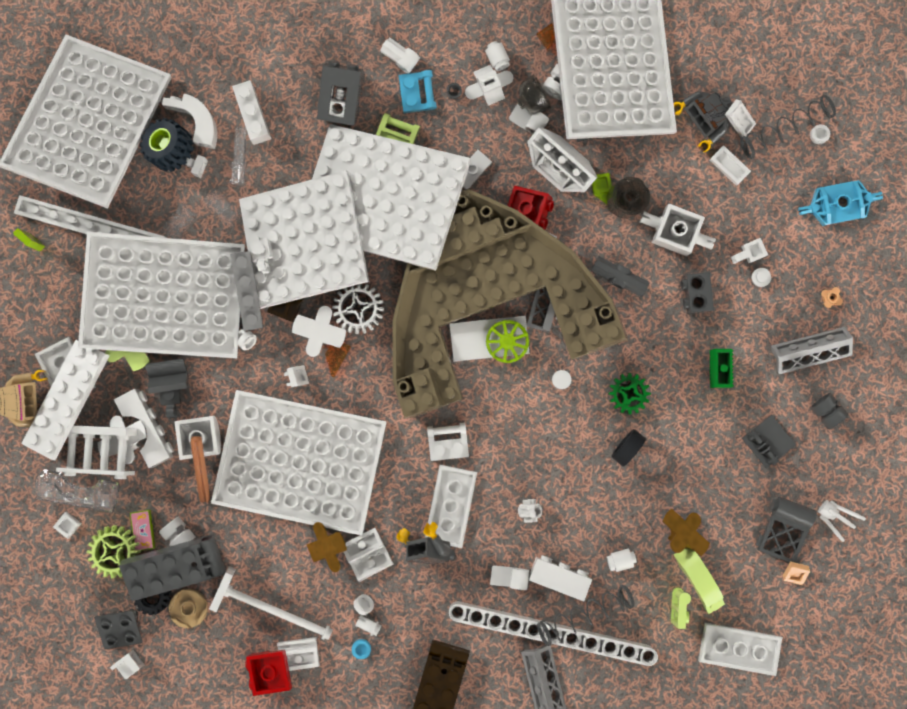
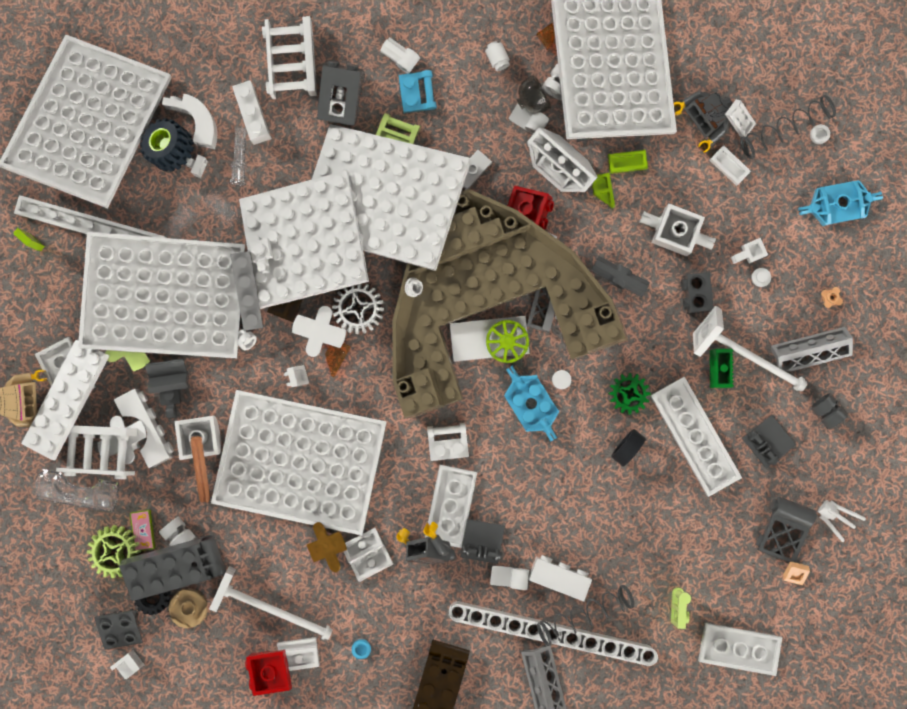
(67, 525): white tile -> none
(305, 47): none -> white fence
(363, 604): white tile -> none
(368, 625): white pin -> none
(413, 287): none -> white plate
(455, 86): dark grey hinge -> none
(482, 541): none -> dark grey hinge
(489, 85): white piece -> none
(530, 511): white gear -> none
(531, 419): none -> medium azure plate
(621, 560): white brick -> none
(627, 161): none -> lime tile
(636, 191): clear smoke brick -> none
(684, 532): pearl gold piece -> none
(695, 436): none -> white plate
(700, 579): yellowish green arch -> none
(710, 330): none -> white tile

